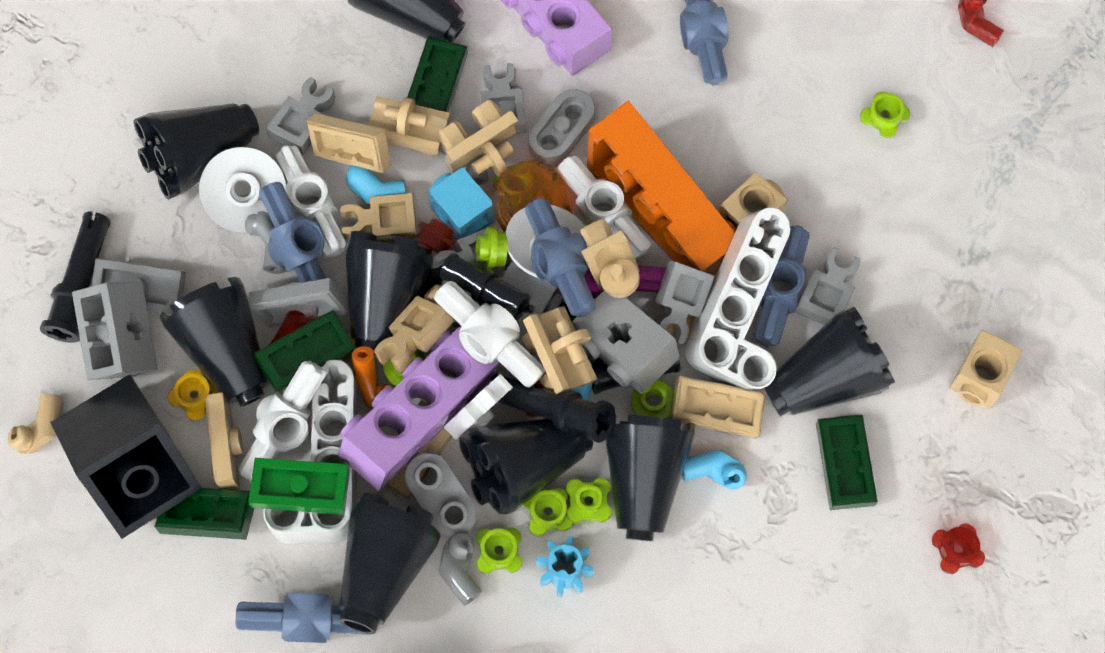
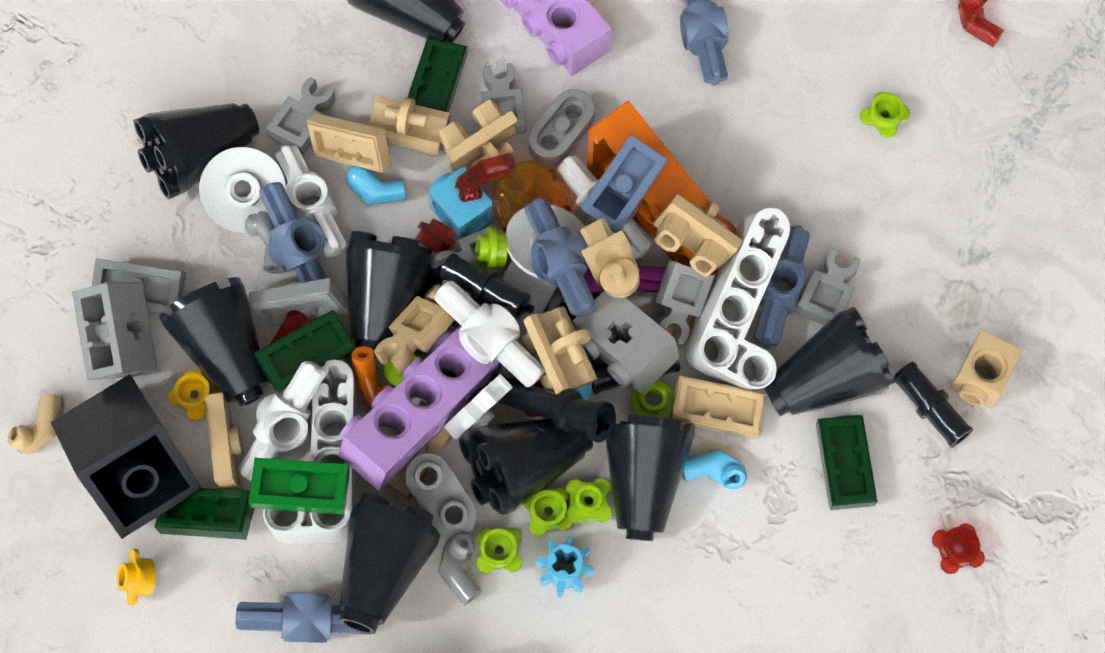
(62, 317): black pin -> none
(136, 576): none -> yellow plate
(386, 217): tan plate -> none
(483, 171): none -> clear red arm
(624, 184): none -> sand blue slope
(697, 231): none -> tan hips
(753, 191): tan brick -> none
(932, 404): none -> black pin

